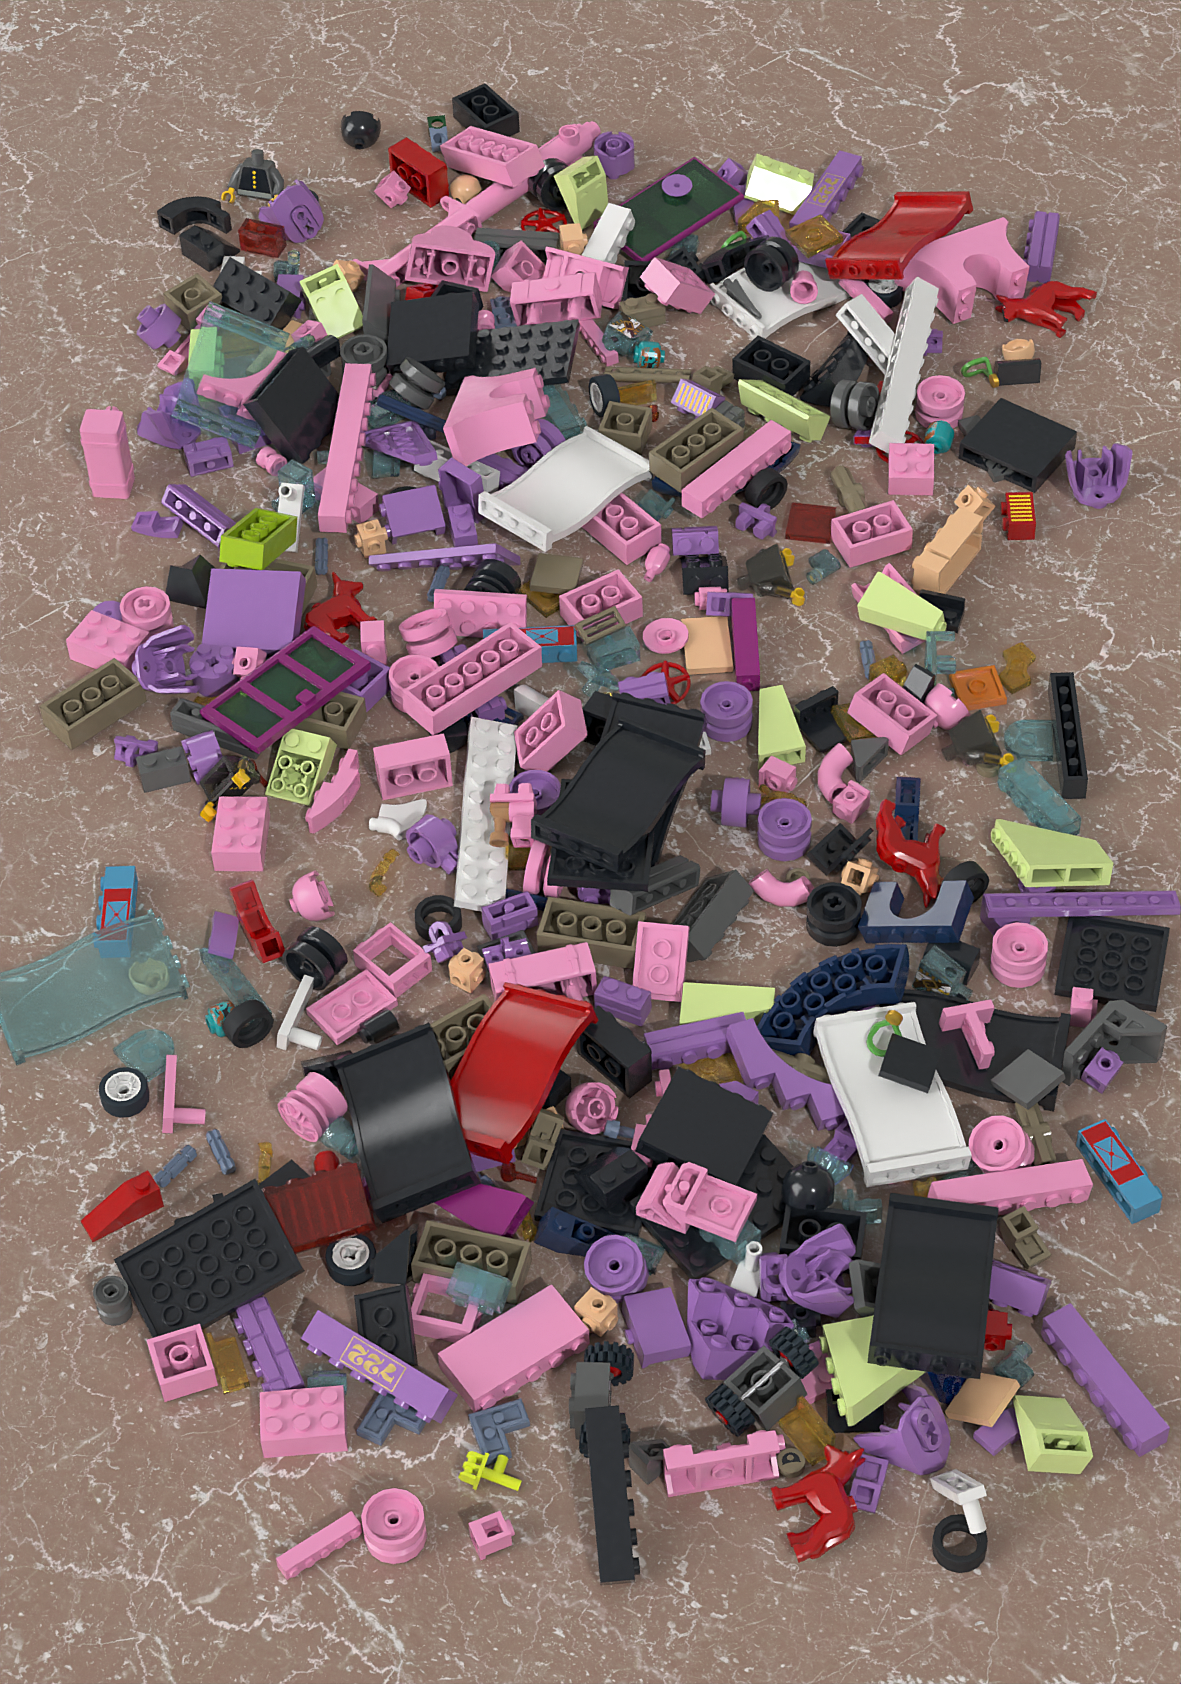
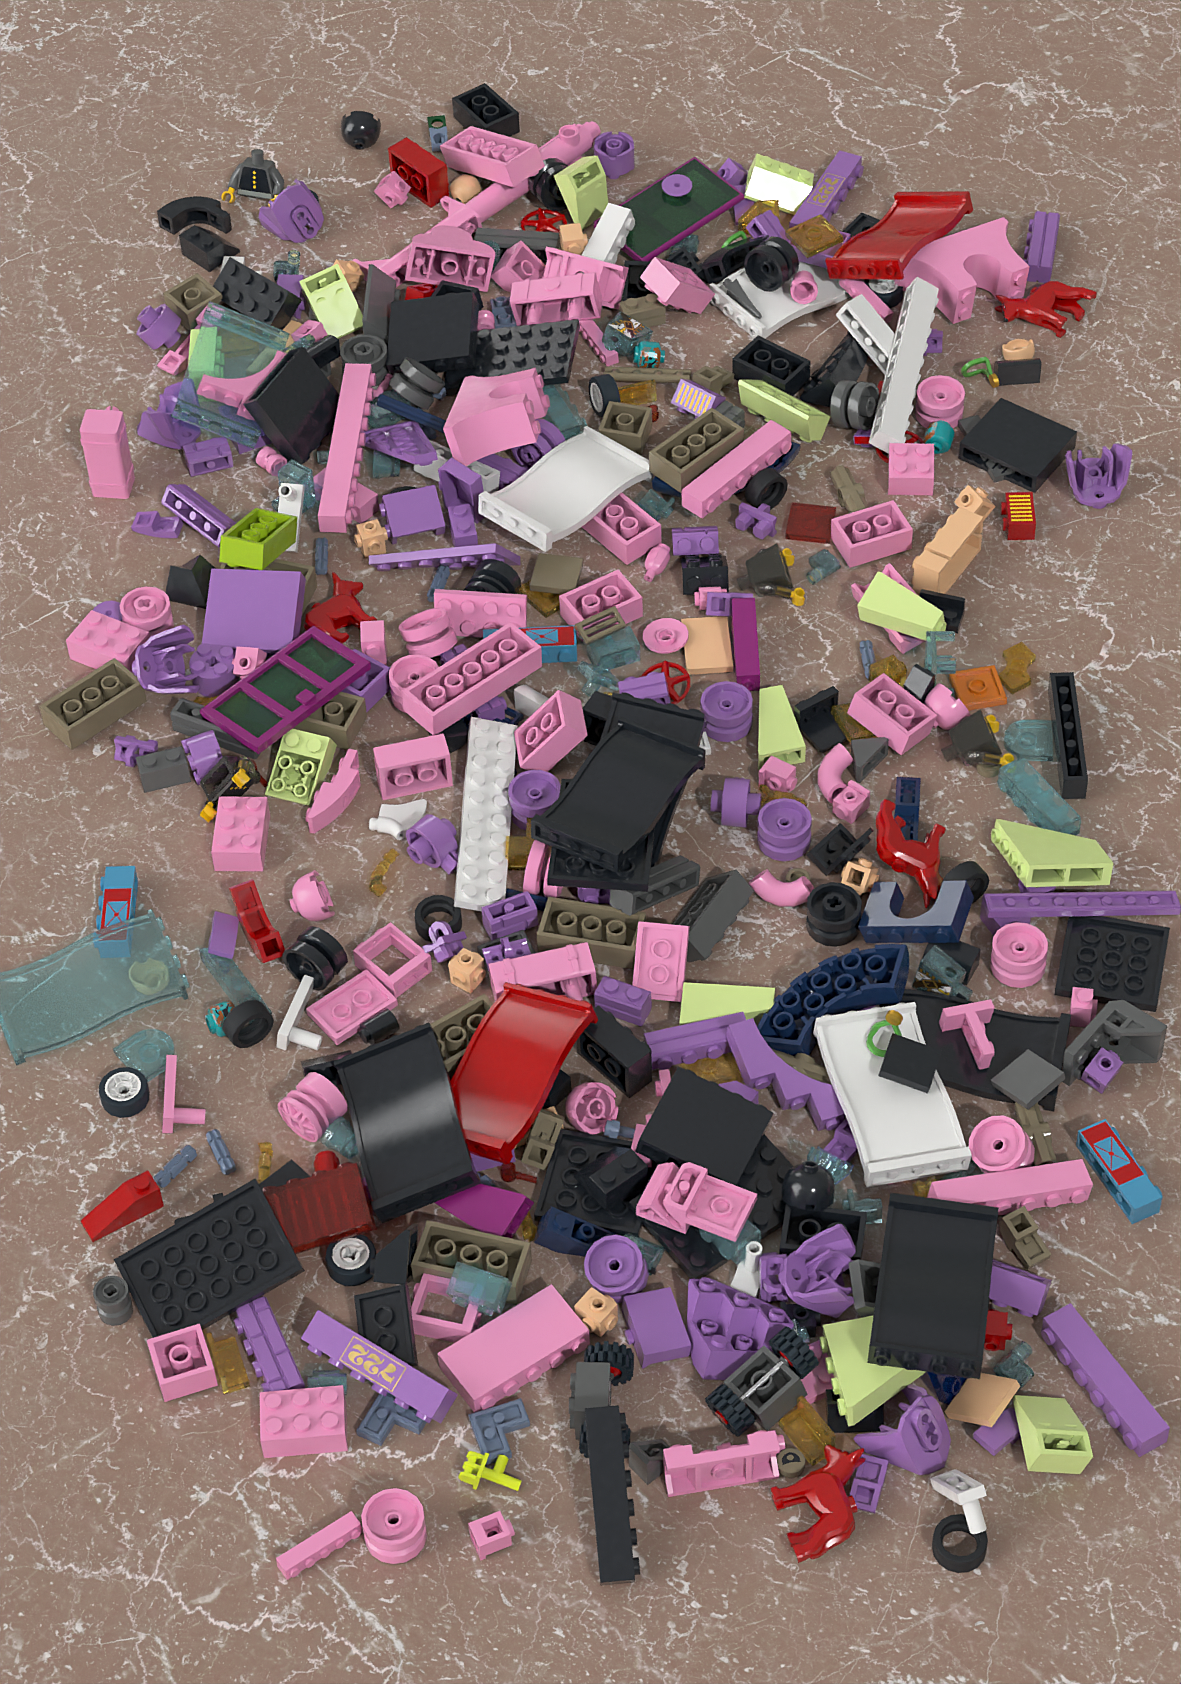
(262, 238): clear red brick -> none
(514, 809): bright pink hips -> none

